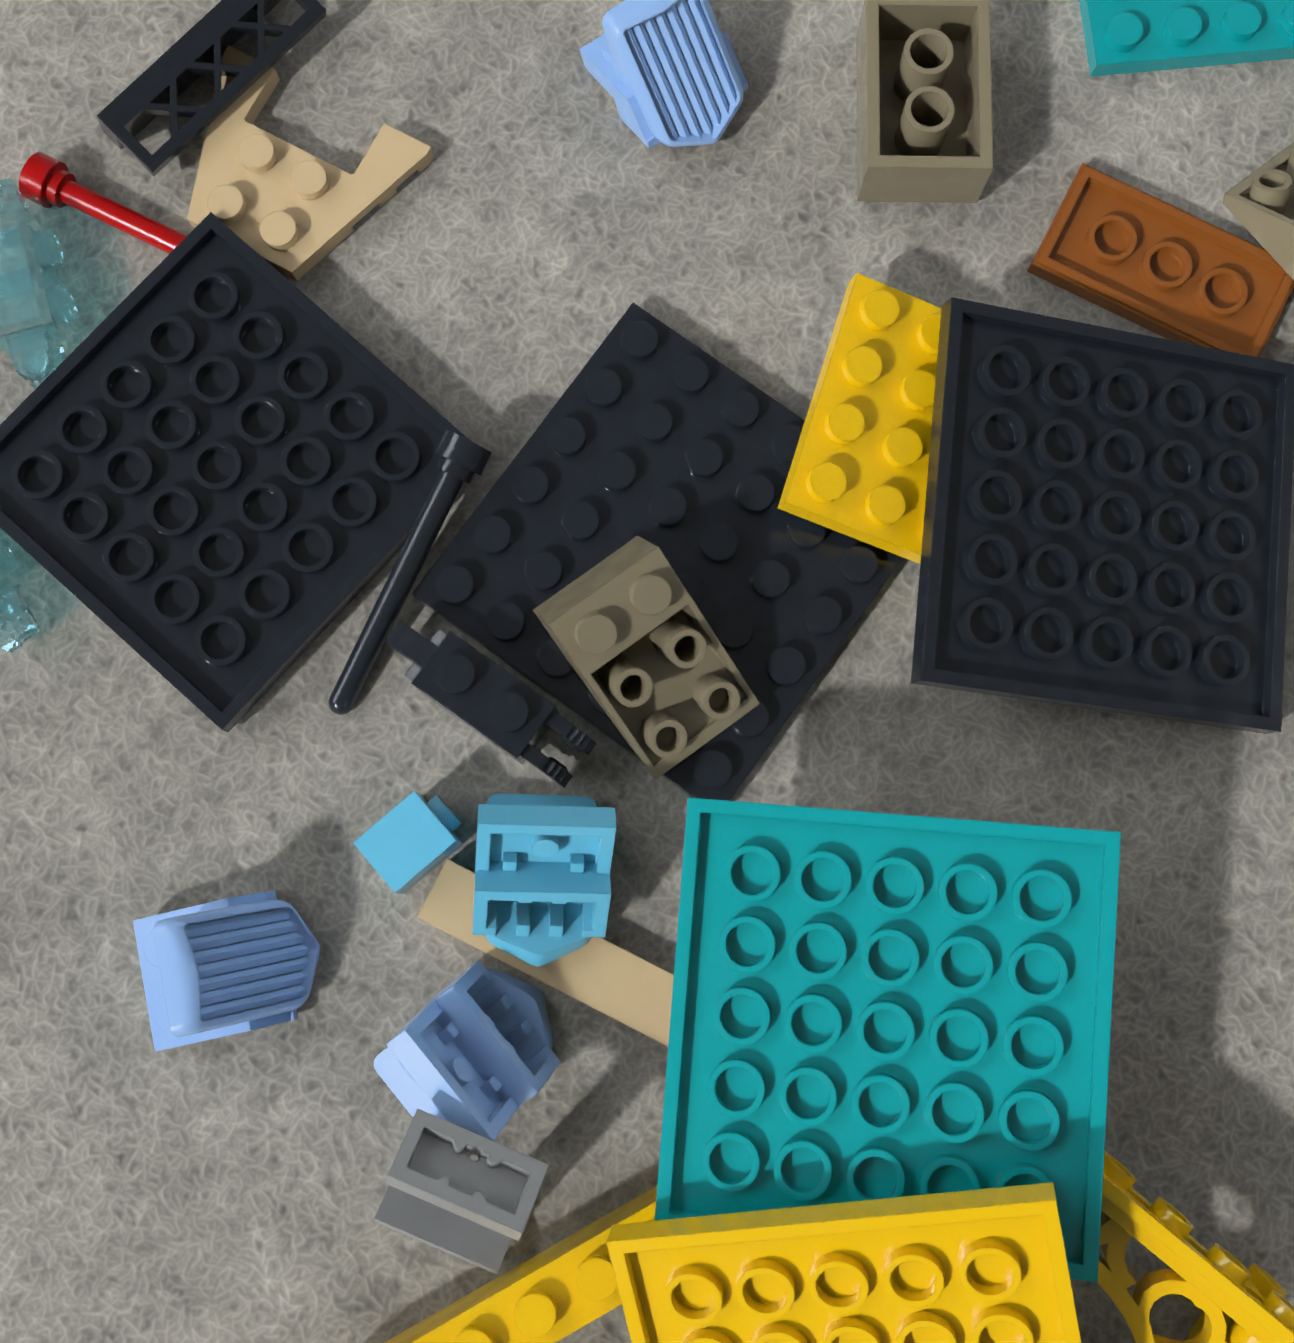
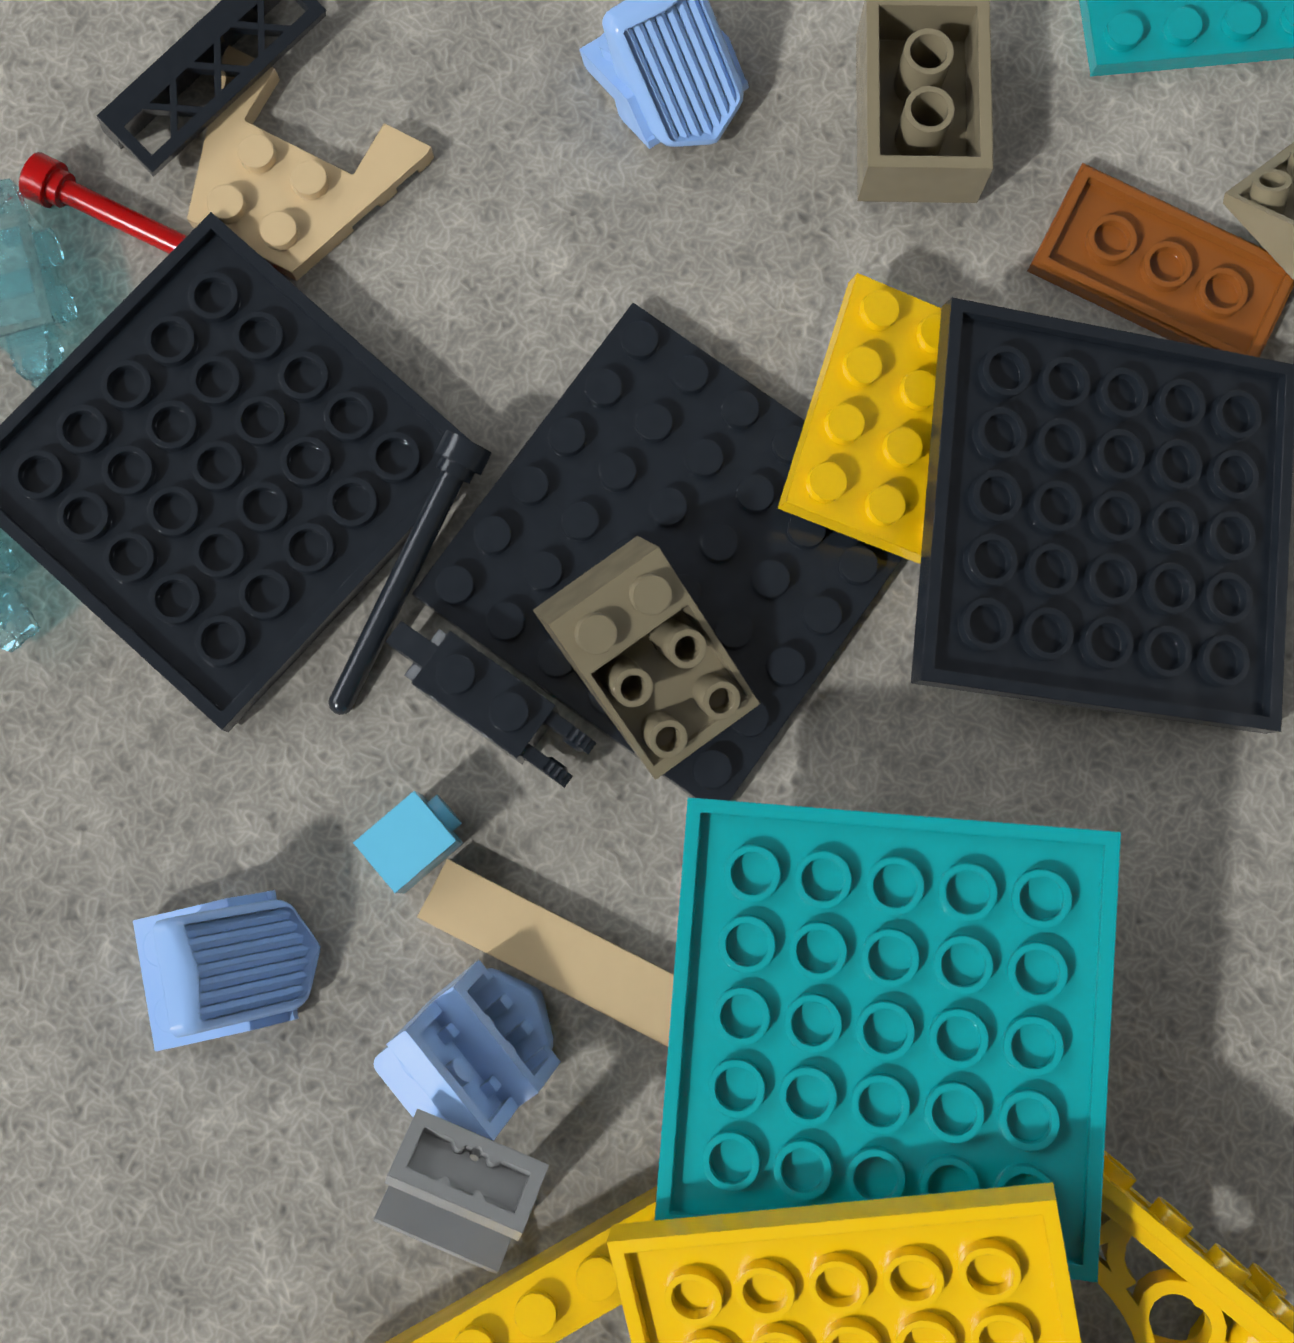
(542, 873): medium azure piece -> none

